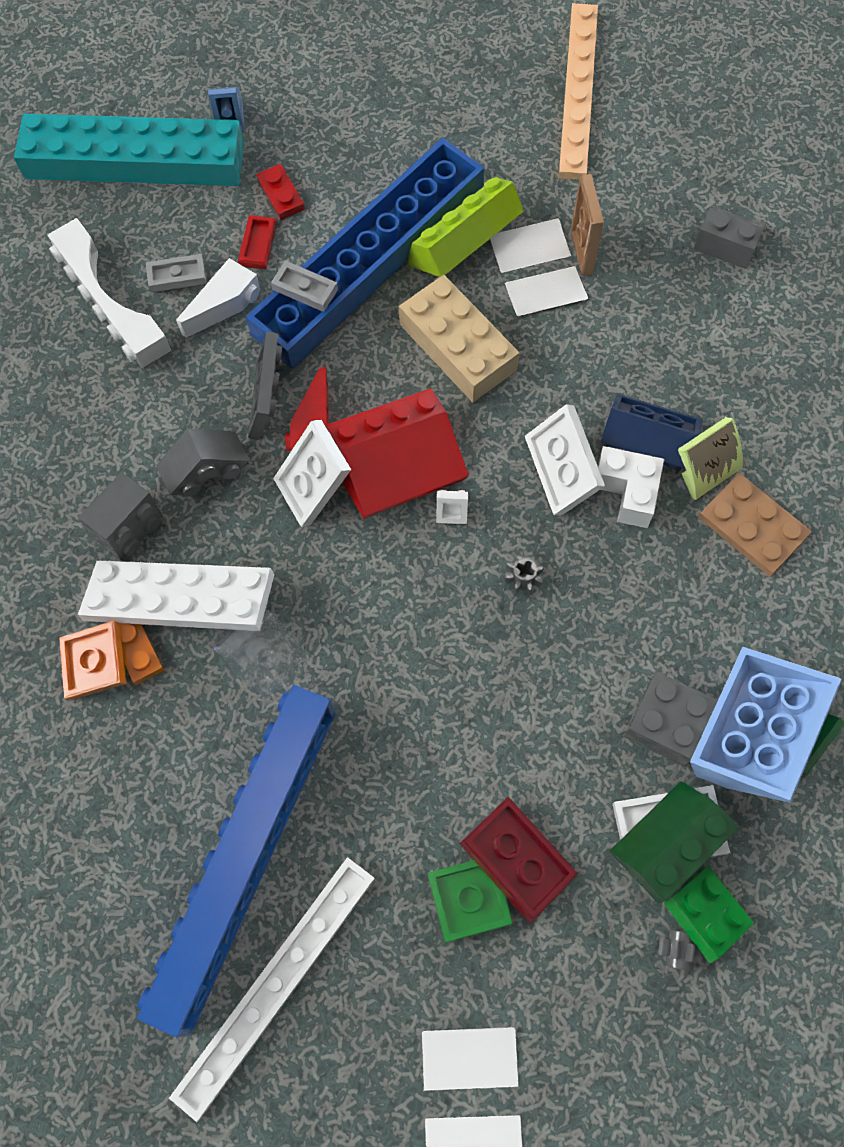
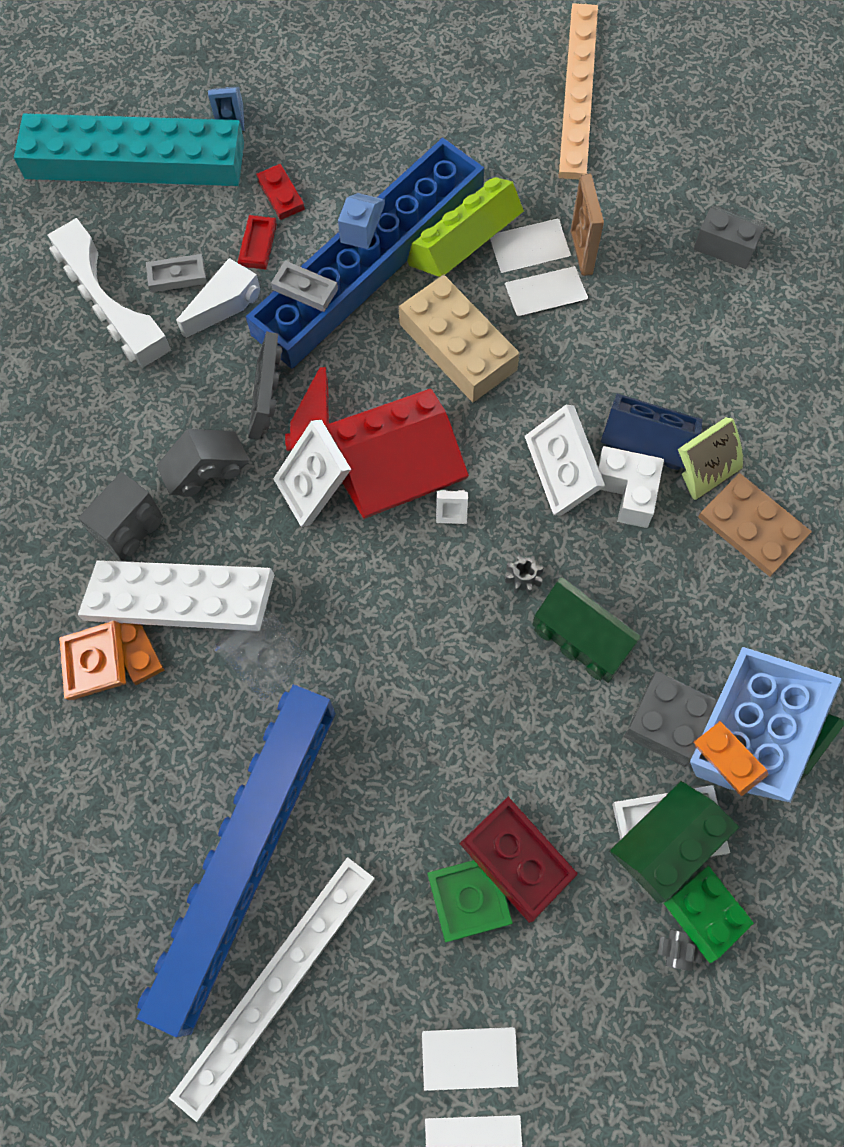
(359, 219): none -> medium blue slope
(584, 631): none -> dark green slope
(731, 758): none -> orange plate

